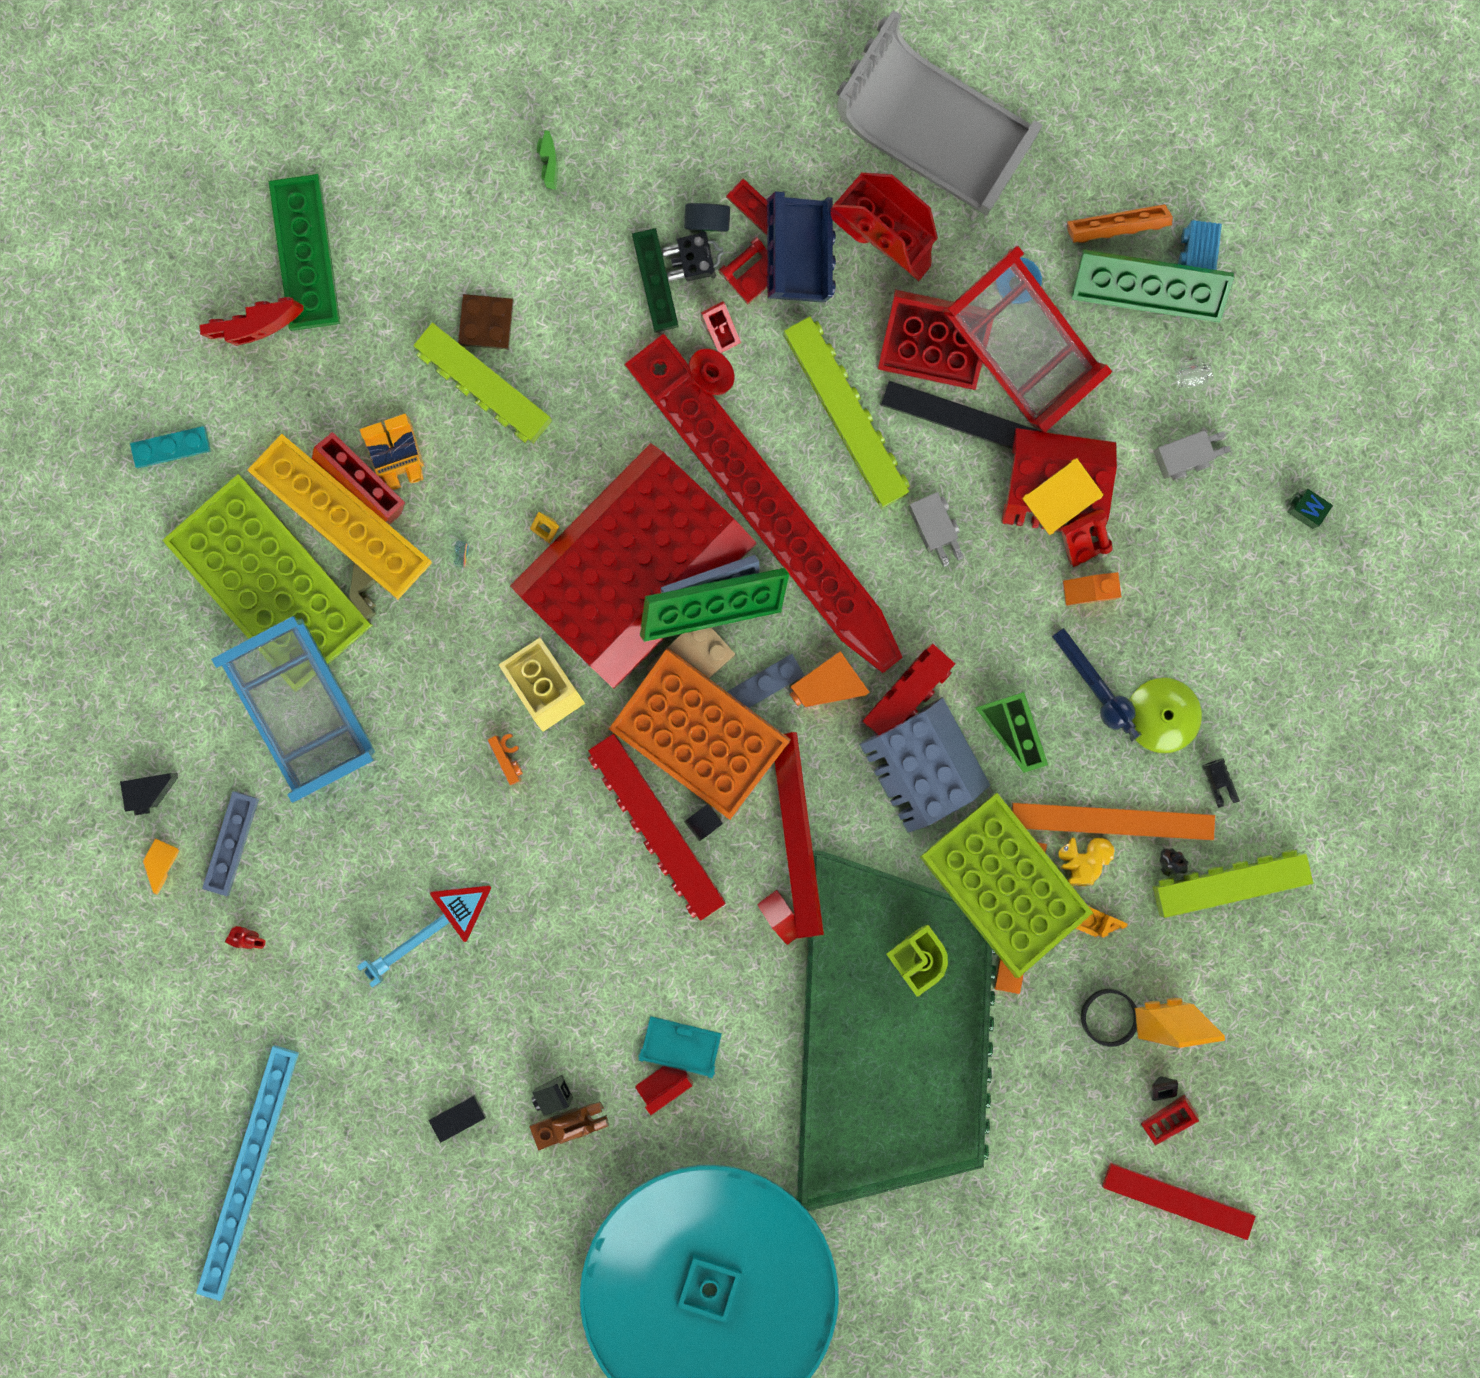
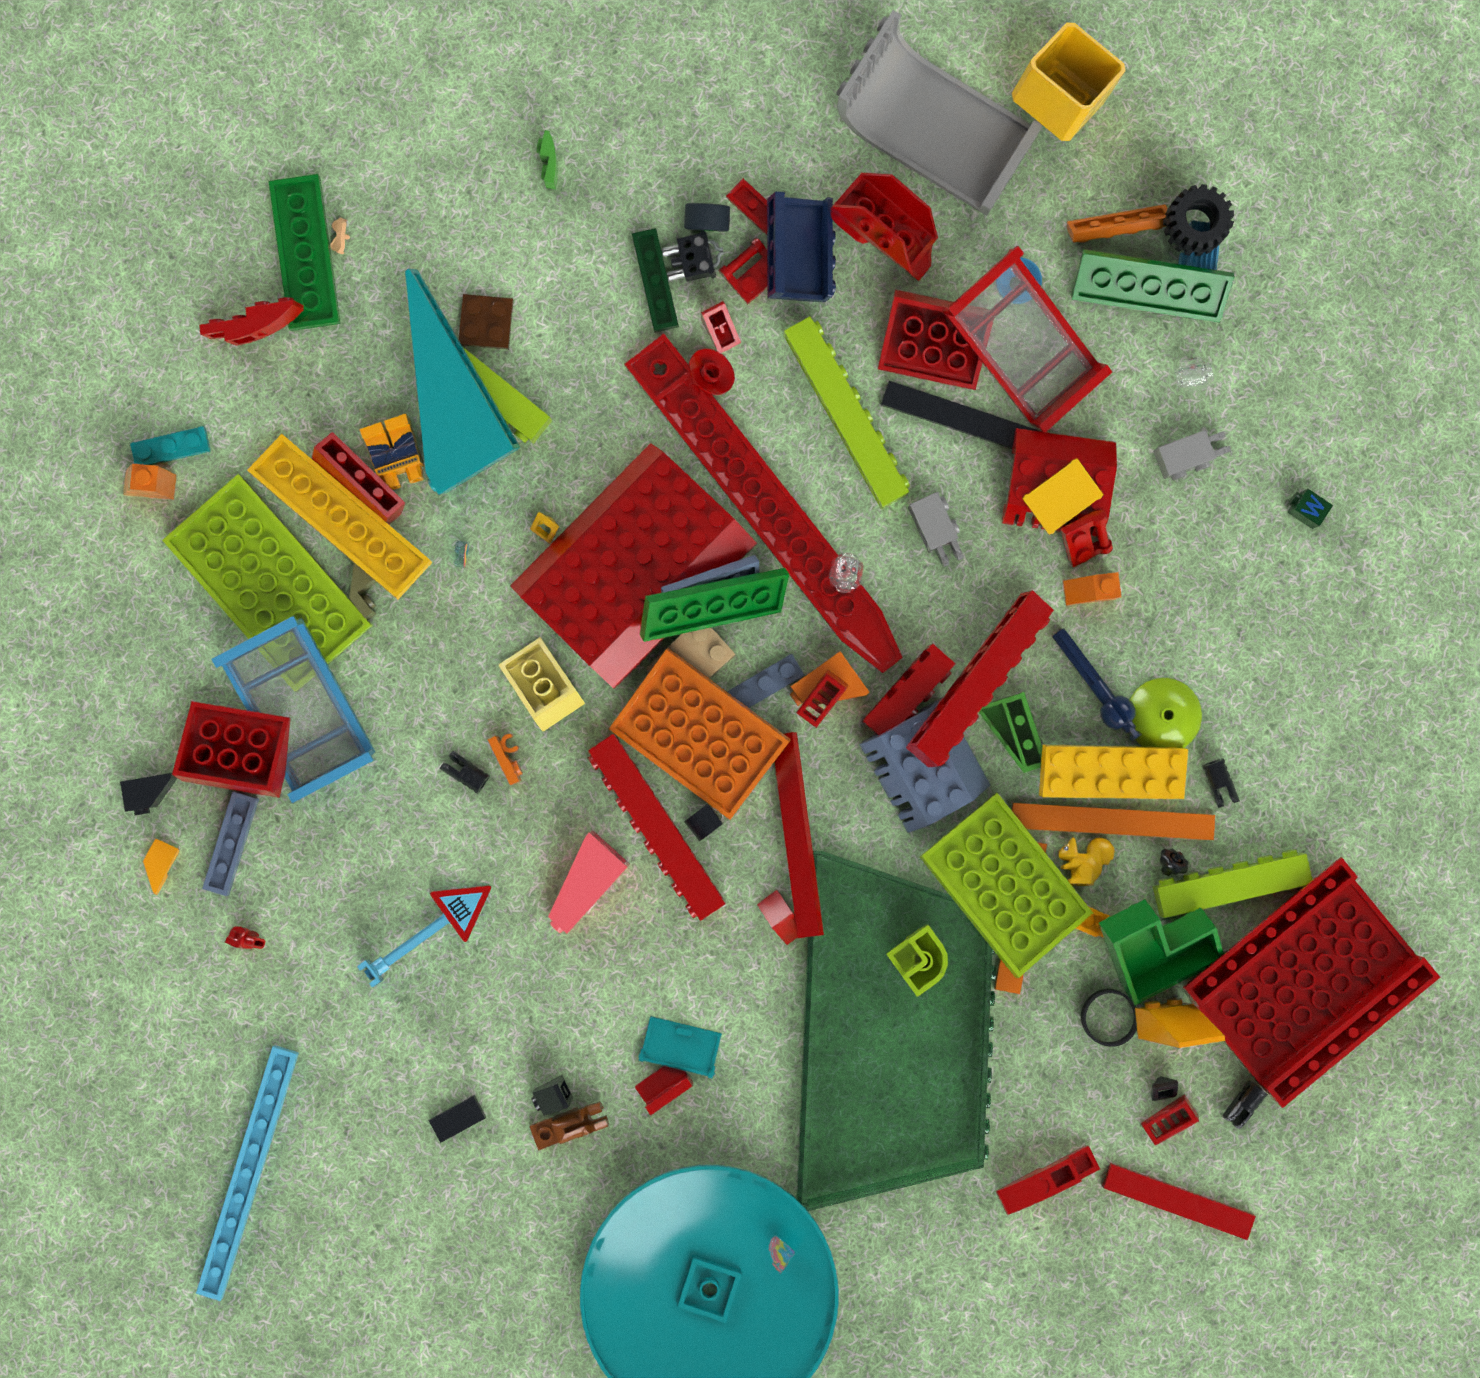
(149, 482): none -> orange slope
(233, 749): none -> red slope
(338, 242): none -> light nougat piece
(457, 414): none -> teal slope
(469, 774): none -> black hinge
(588, 879): none -> coral slope
(780, 1253): none -> clear light blue tile
(837, 682): none -> red slope
(846, 572): none -> clear head
(980, 679): none -> red brick
(1048, 1180): none -> red slope
(1068, 81): none -> yellow plate
(1113, 772): none -> yellow plate
(1155, 956): none -> green piece
(1209, 203): none -> black tyre
(1244, 1104): none -> black hinge
(1310, 983): none -> red slope

